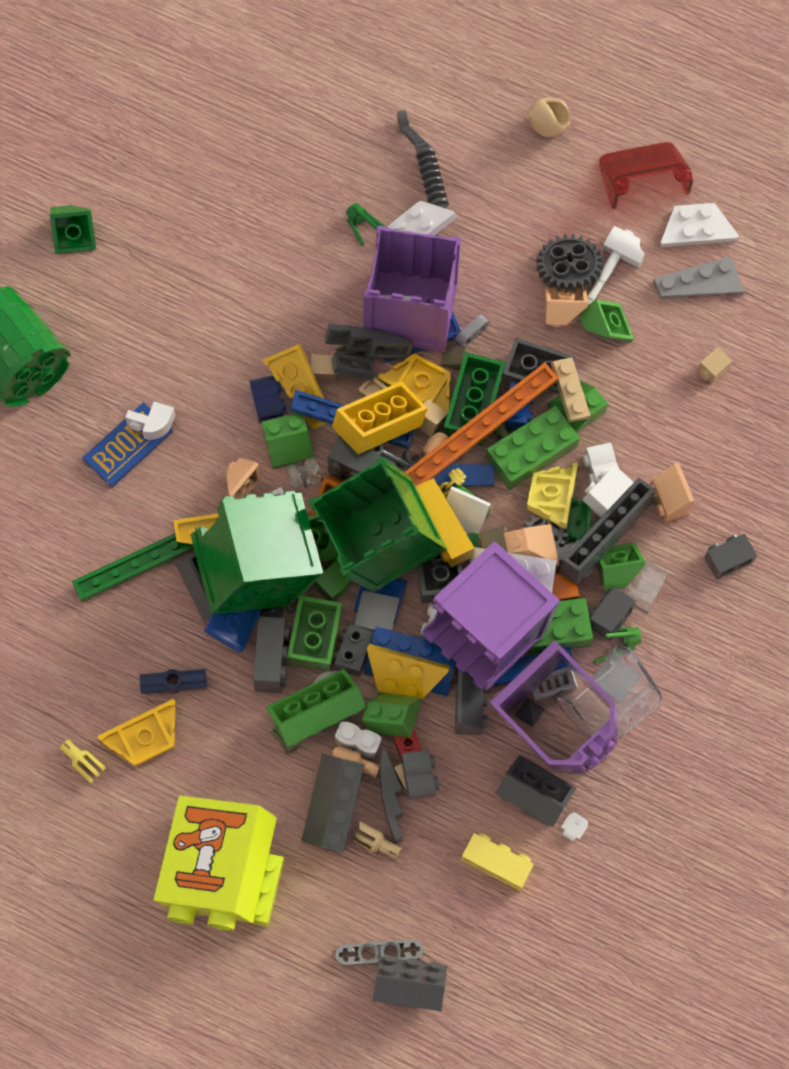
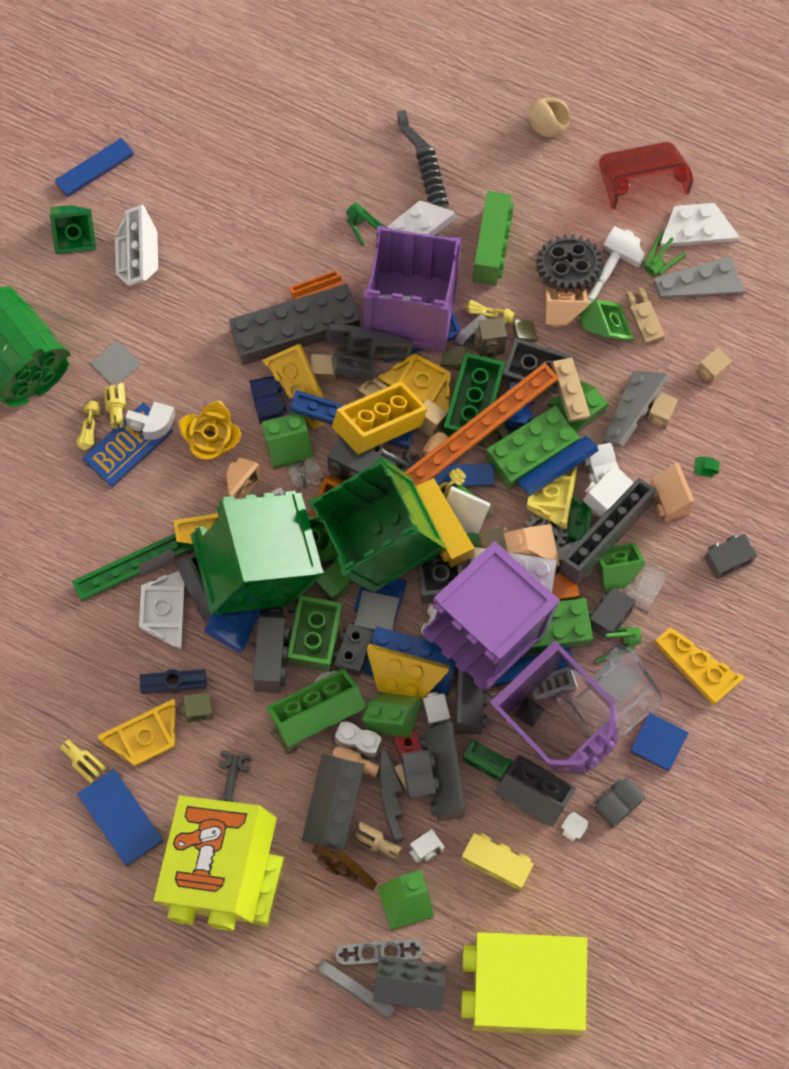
(86, 437): none -> light yellow piece
(94, 167): none -> blue tile
(115, 363): none -> light grey sticker
(115, 404): none -> light yellow arm
(120, 817): none -> blue tile
(136, 247): none -> white wedge
(156, 563): none -> light grey sticker
(163, 609): none -> white wing
(197, 707): none -> olive brick
(213, 418): none -> yellow brick
(233, 763): none -> dark grey bar
(292, 323): none -> dark grey brick
(316, 285): none -> orange piece
(342, 864): none -> reddish brown wing
(354, 988): none -> light grey beam
(406, 900): none -> bright green slope
(425, 847): none -> white brick
(435, 709): none -> white brick
(449, 798): none -> dark grey slope
(475, 308): none -> light yellow piece
(486, 760): none -> green hinge
(490, 337): none -> dark tan brick
(493, 238): none -> bright green brick
(524, 330): none -> olive slope
(526, 984): none -> neon yellow brick
(558, 465): none -> blue tile
(619, 802): none -> dark grey brick
(633, 405): none -> light grey wing
(645, 317): none -> tan hinge
(654, 264): none -> bright green plant
(659, 742): none -> blue tile
(662, 410): none -> tan brick
(705, 673): none -> yellow wing
(706, 466): none -> green piece

